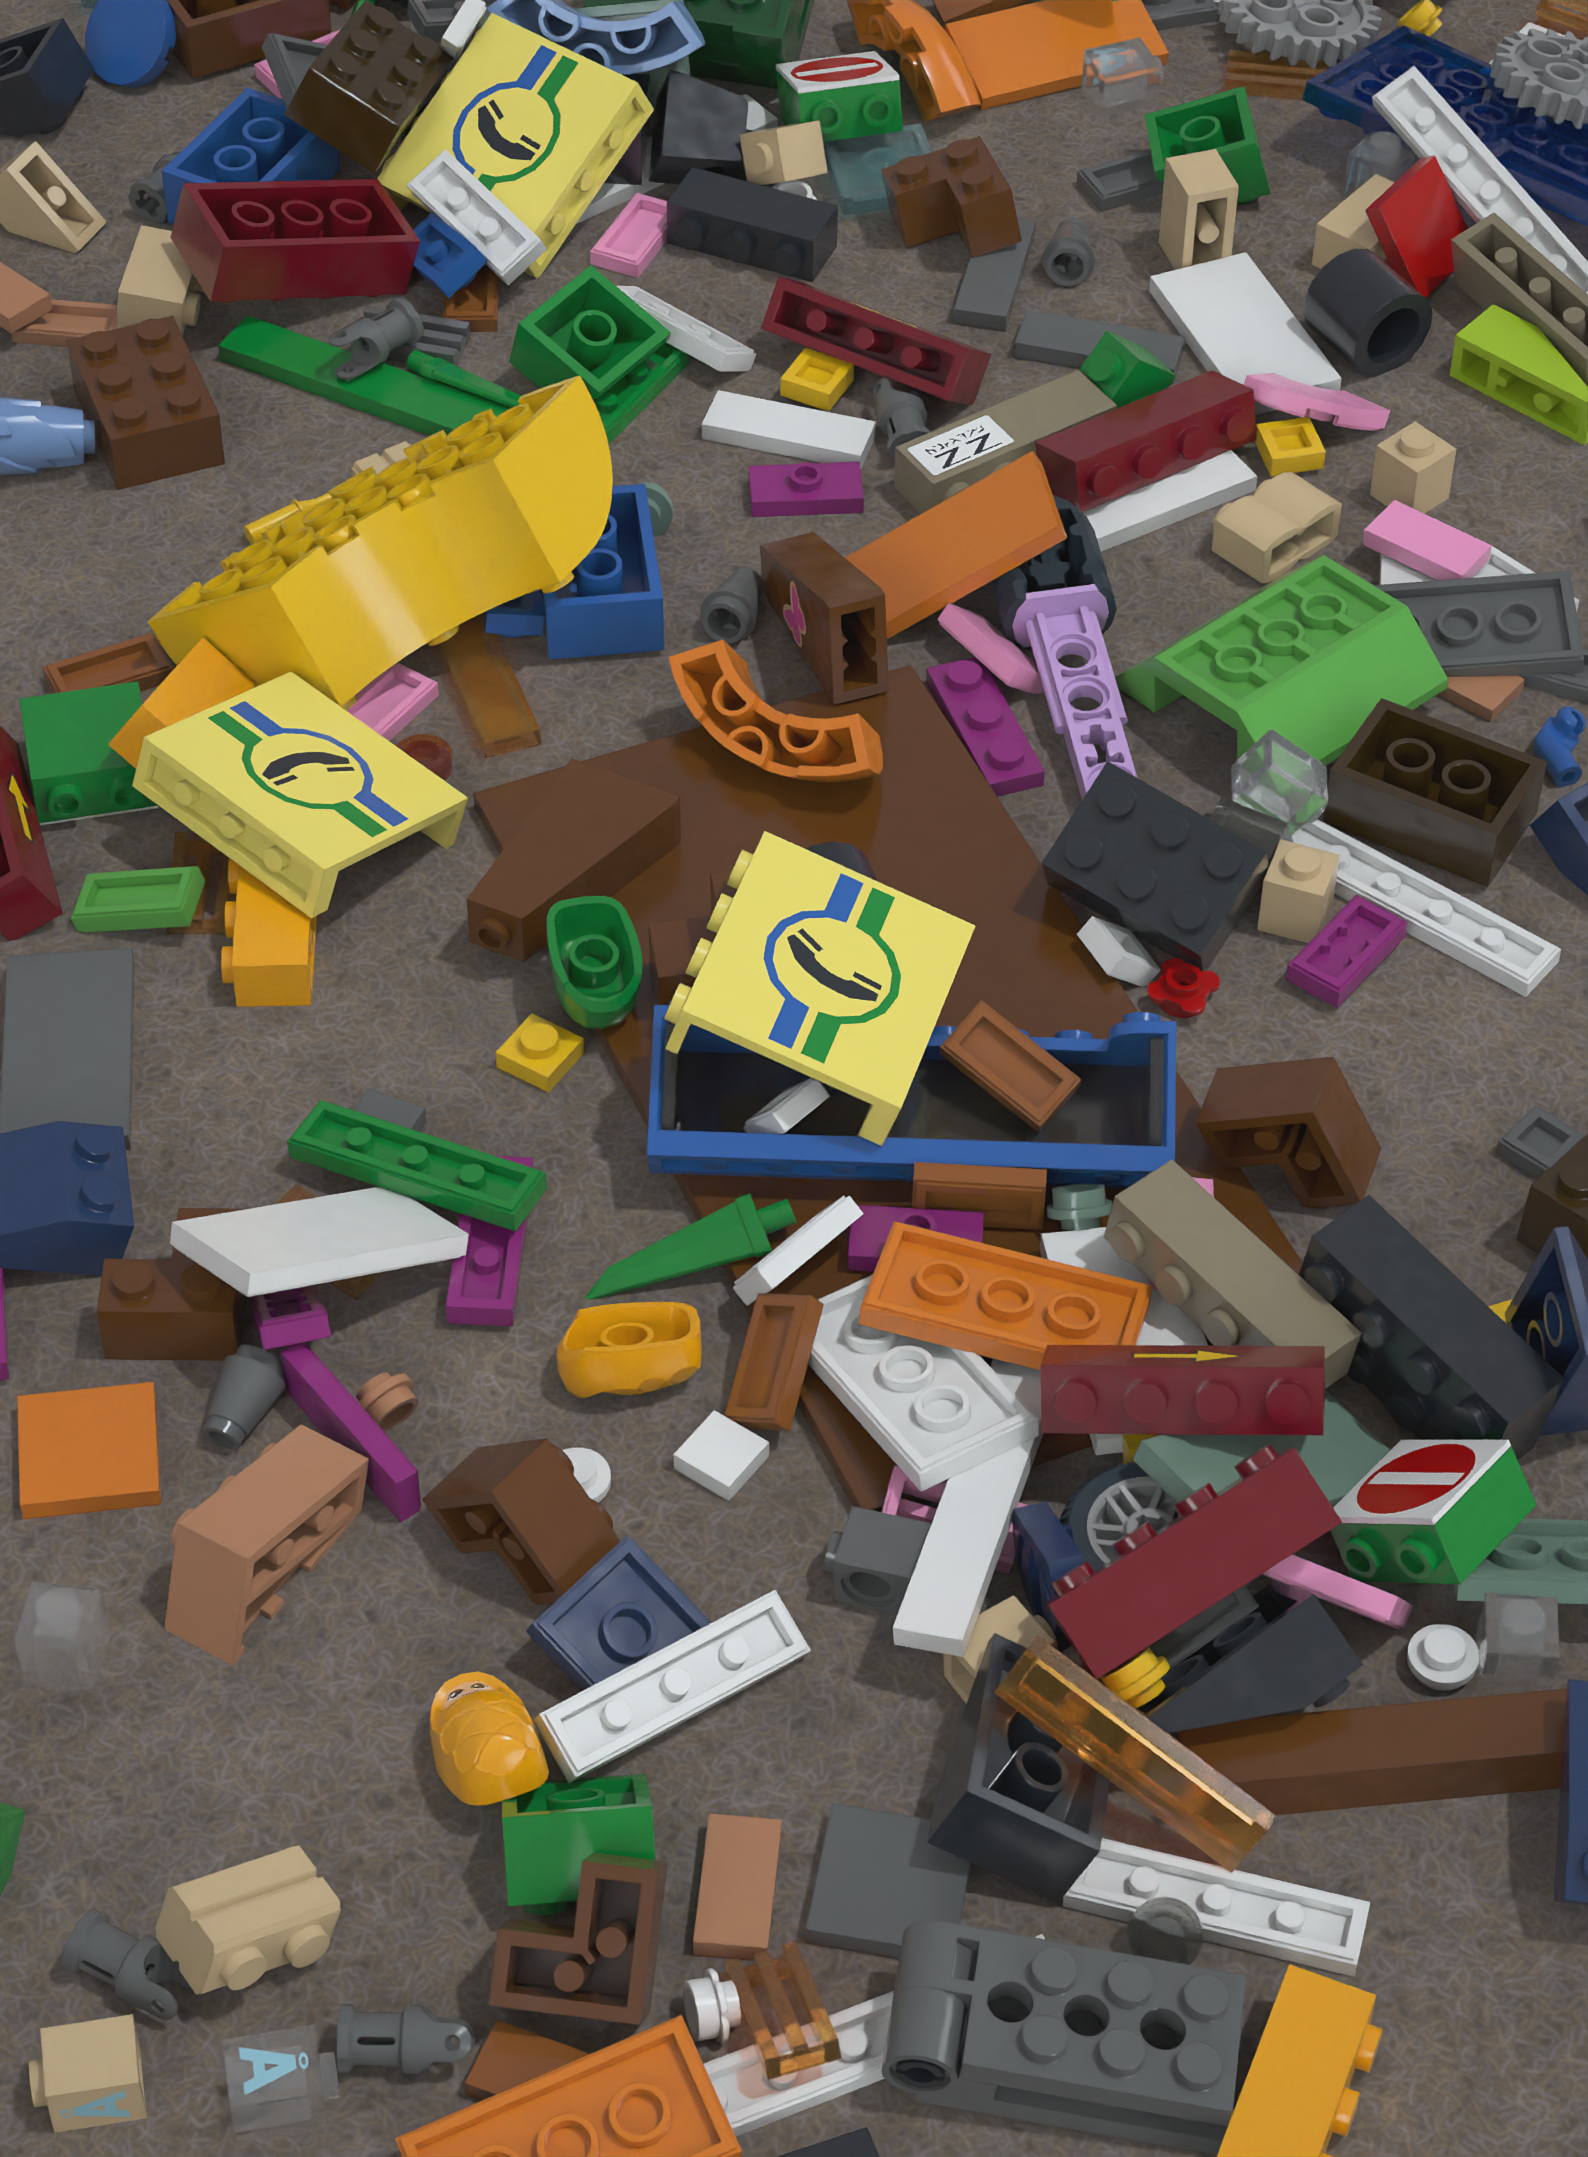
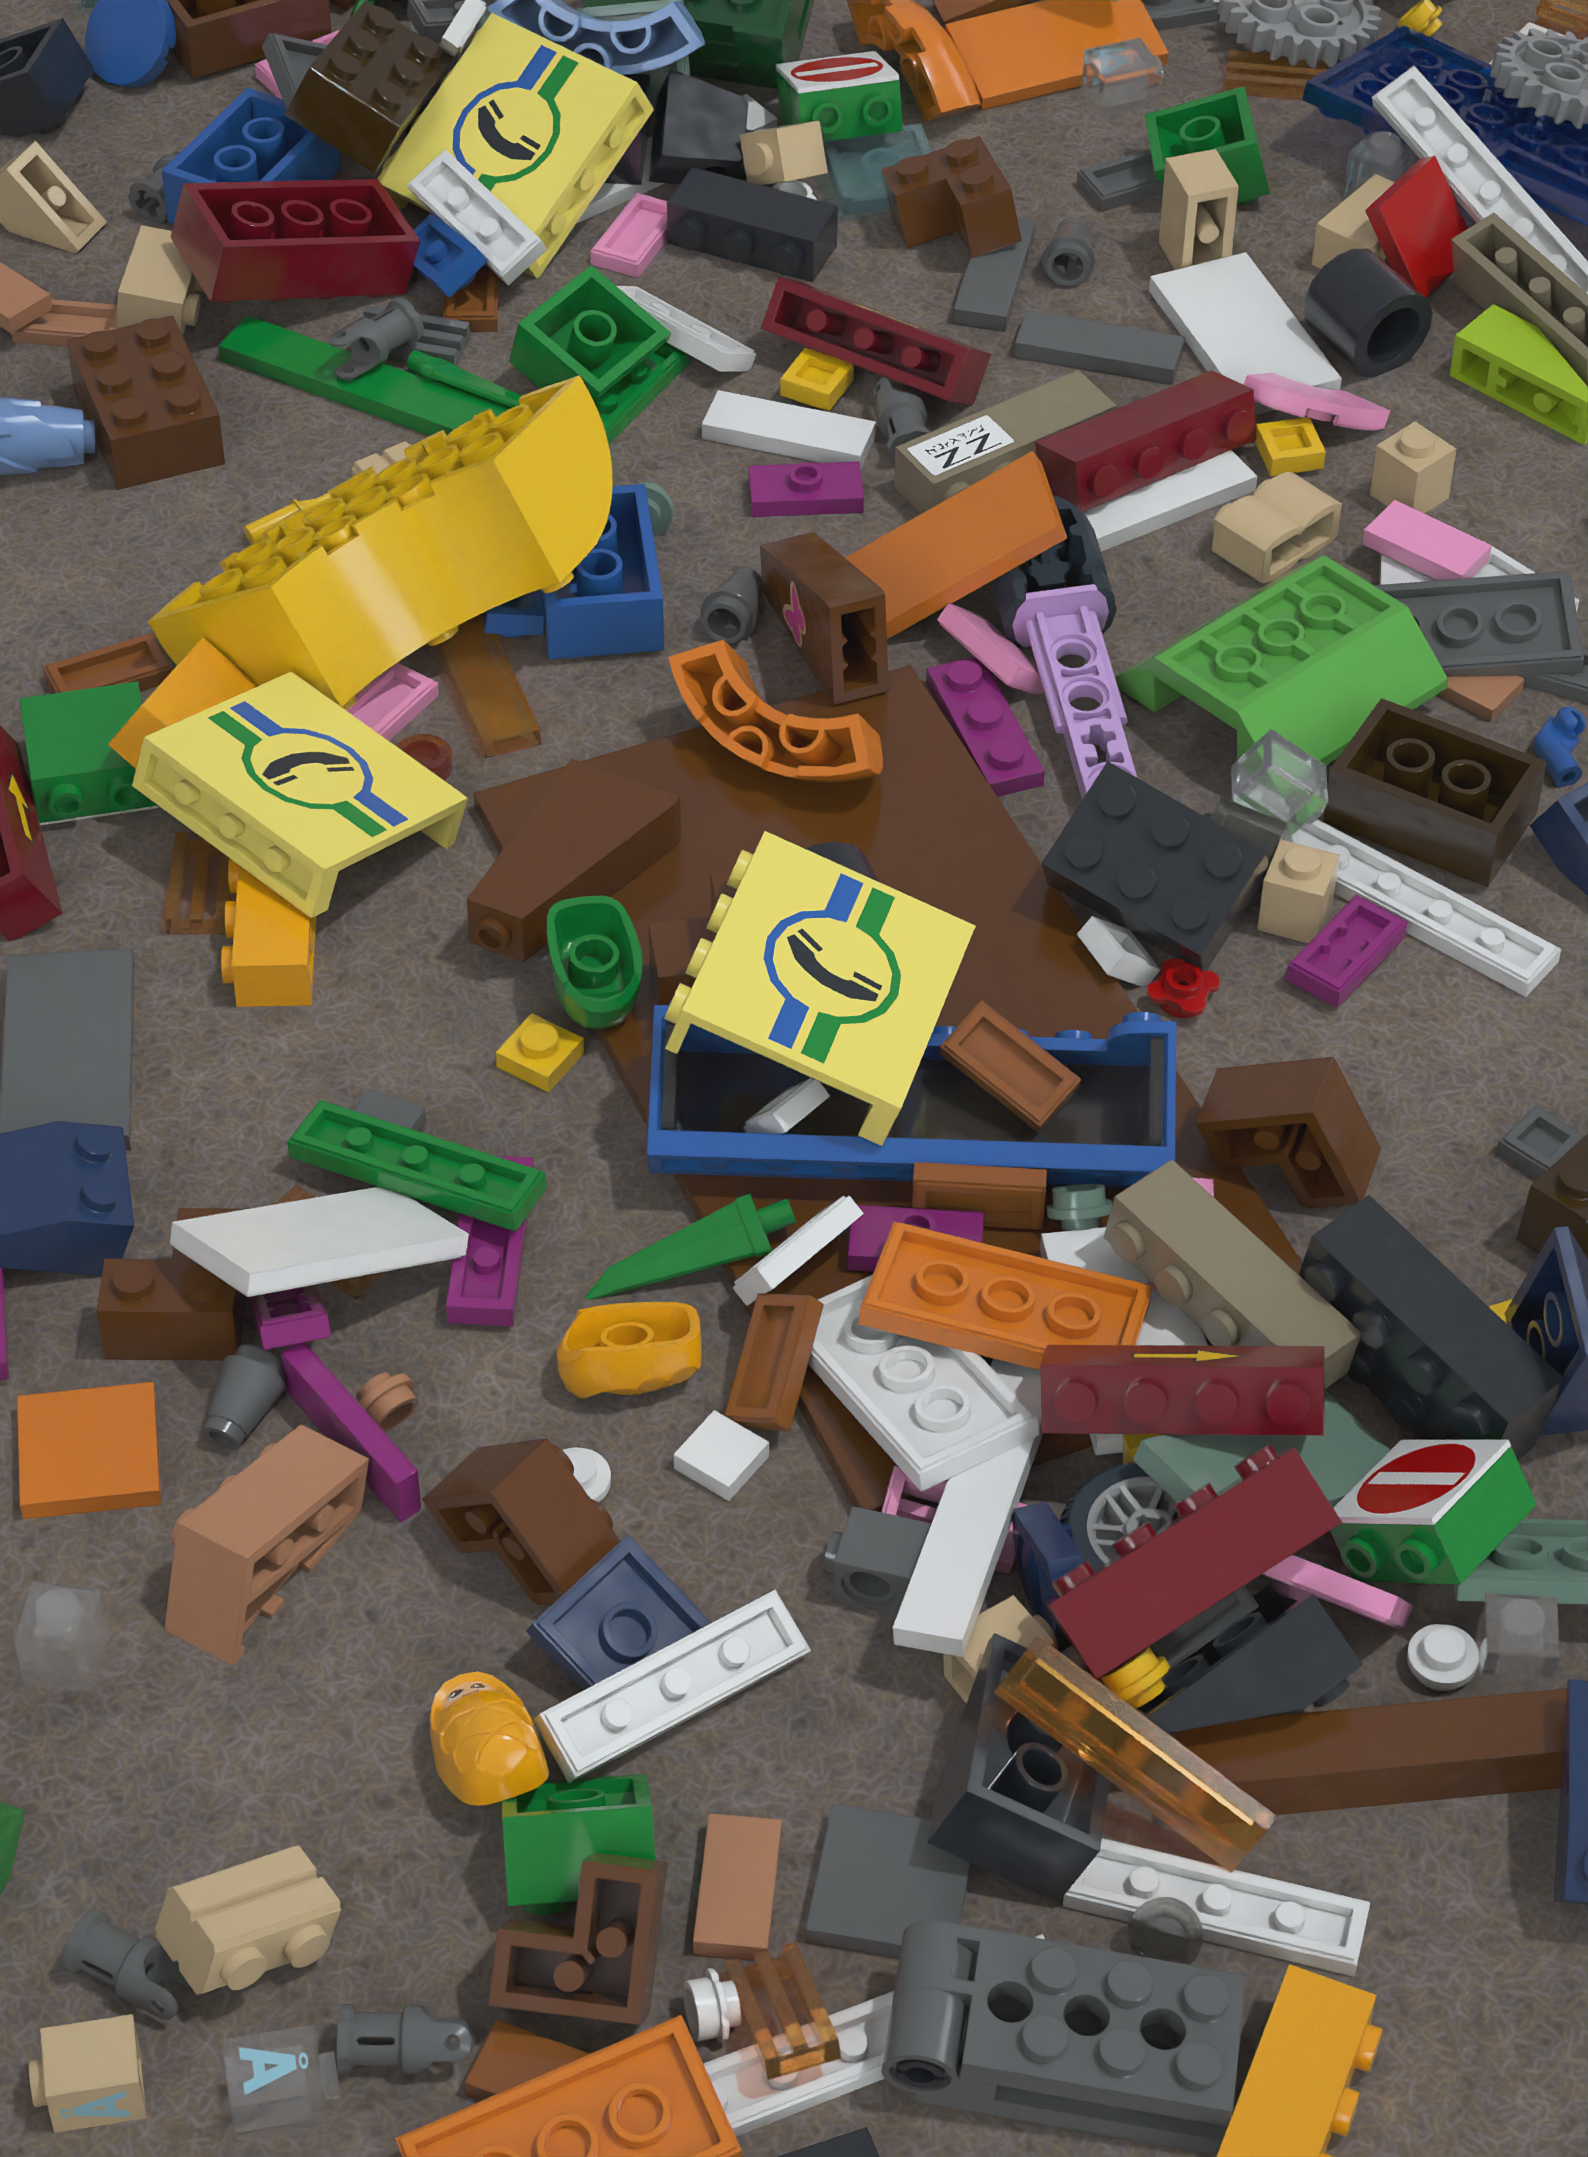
(138, 899): bright green tile -> none
(1125, 370): green brick -> none

